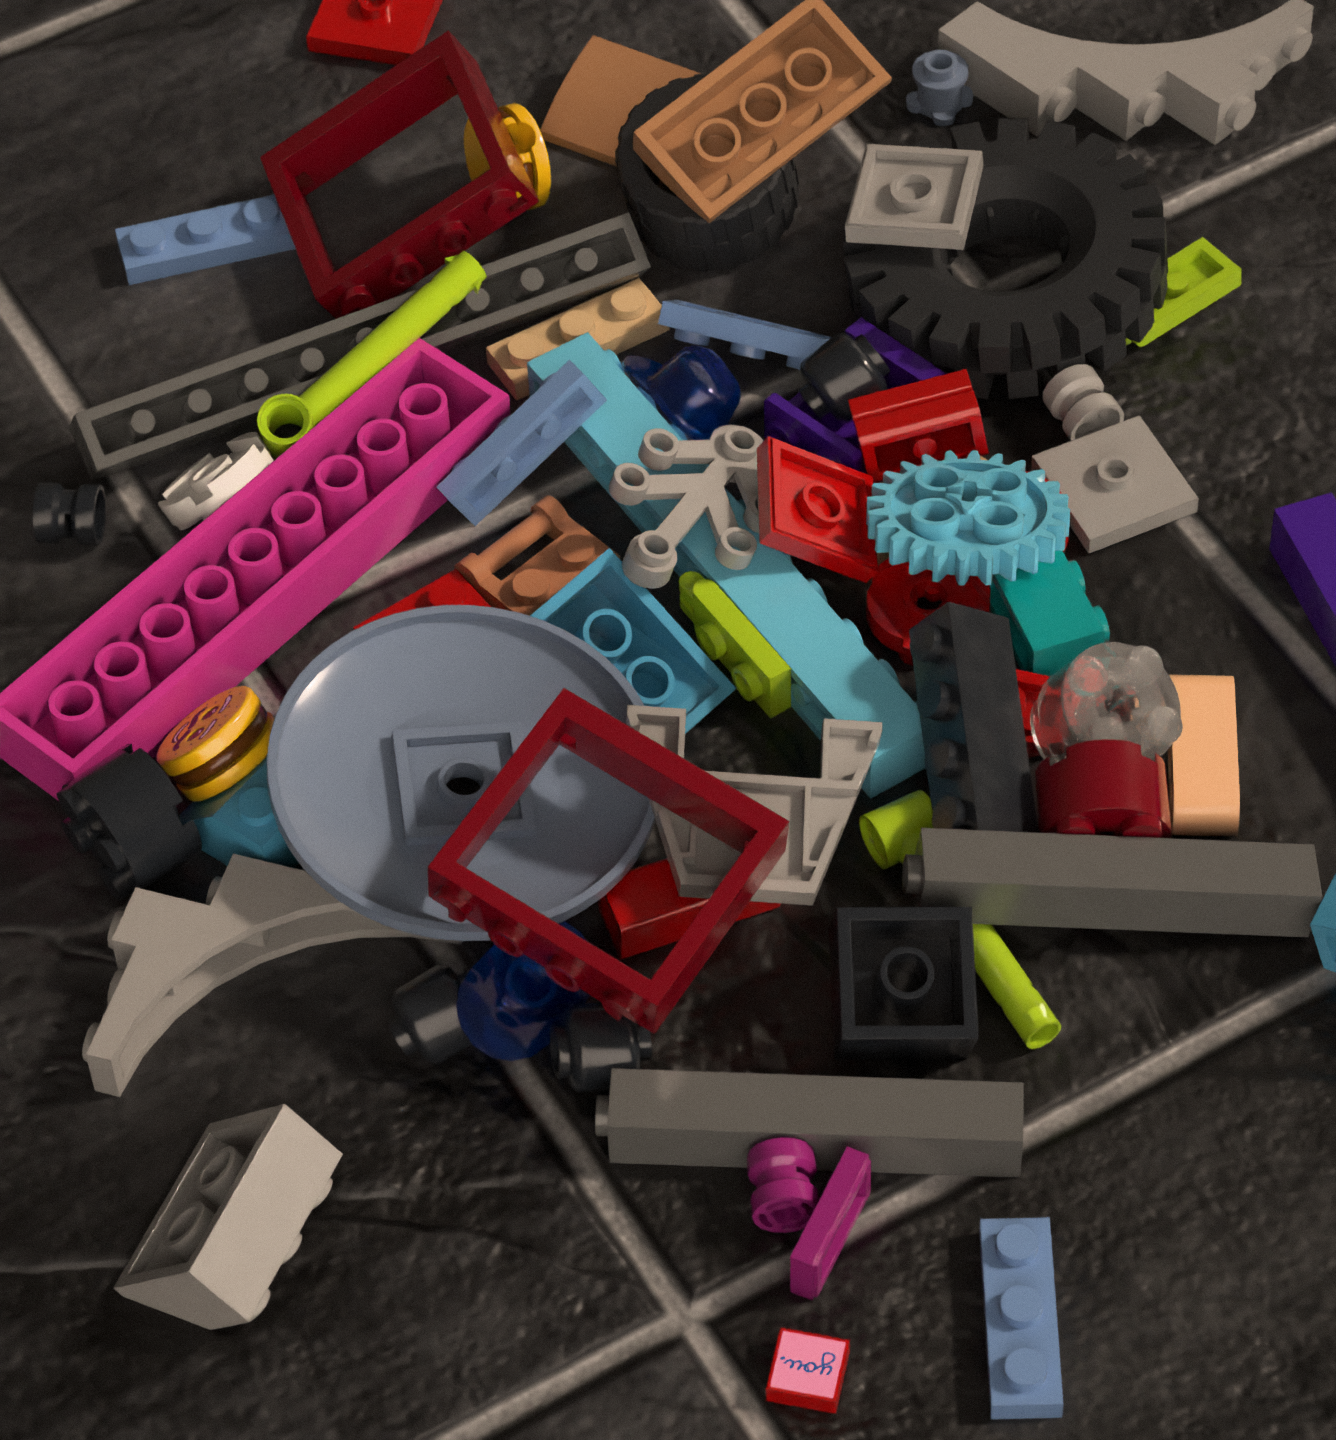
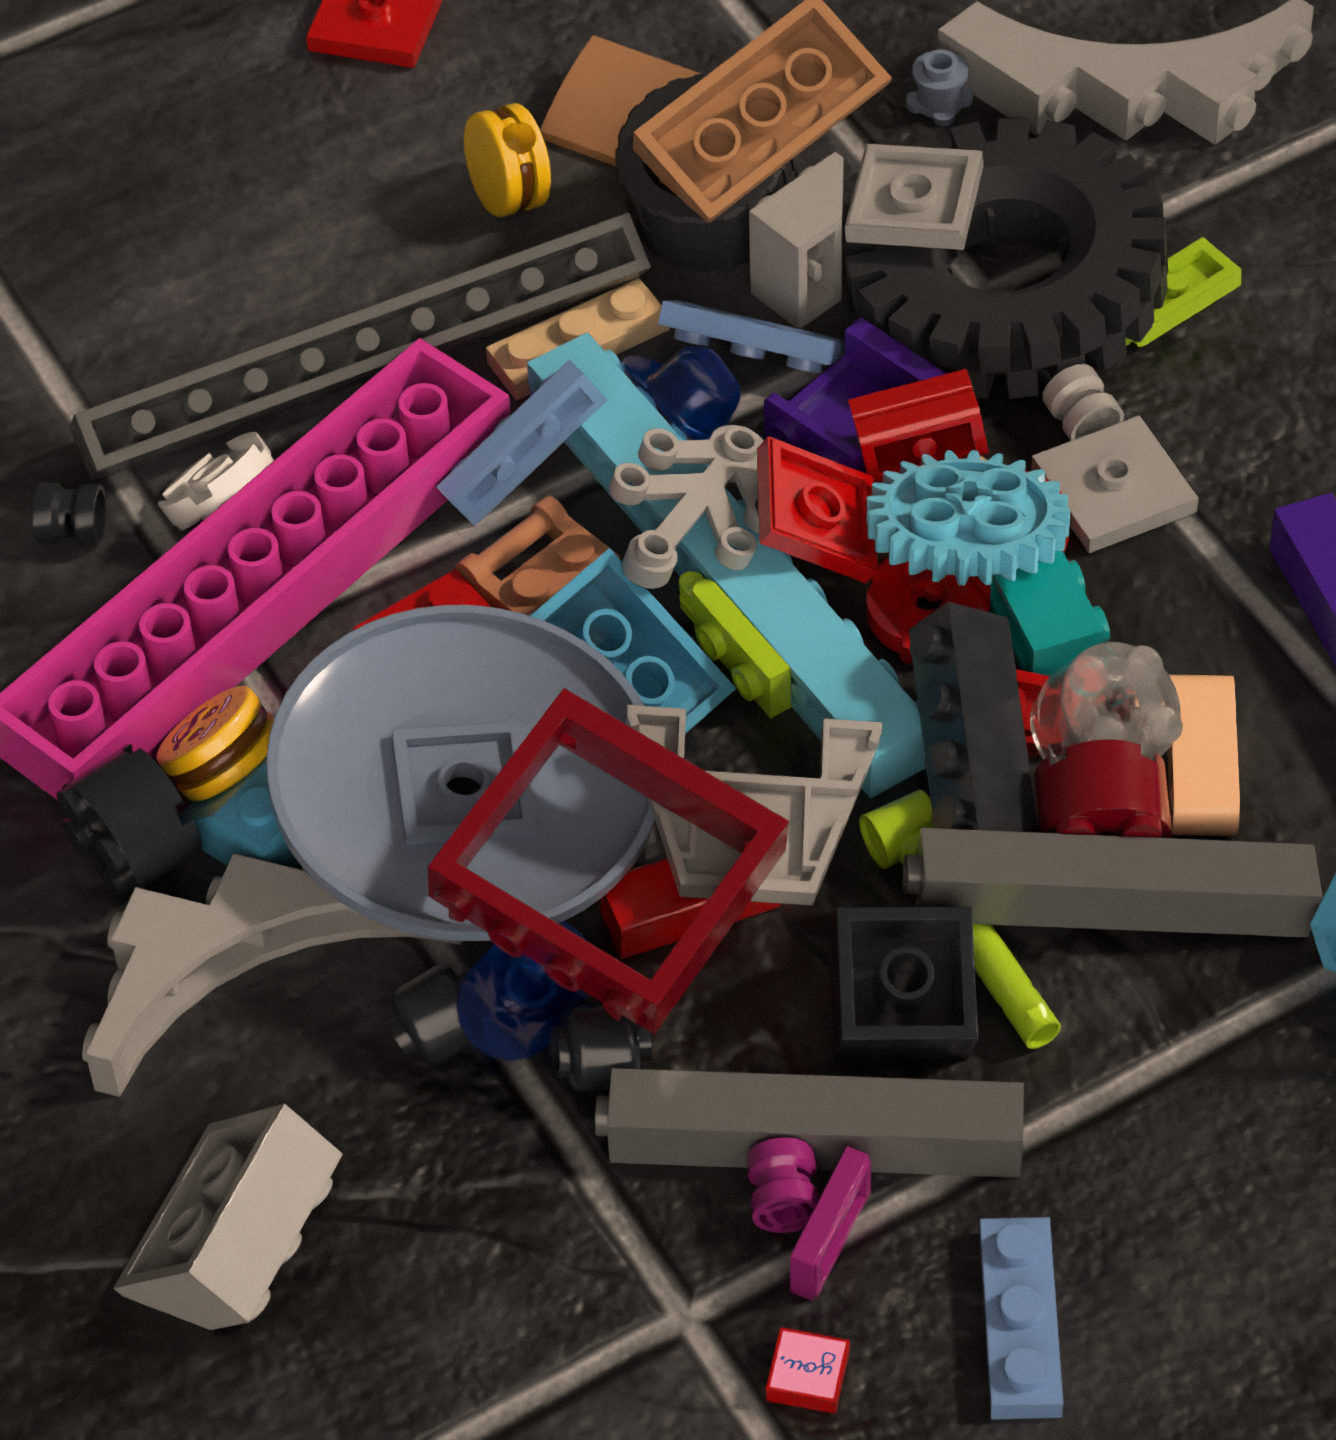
(203, 239): medium blue plate -> none
(364, 124): dark red window -> none
(370, 355): lime piece -> none
(800, 244): none -> light grey slope
(839, 372): black head -> none

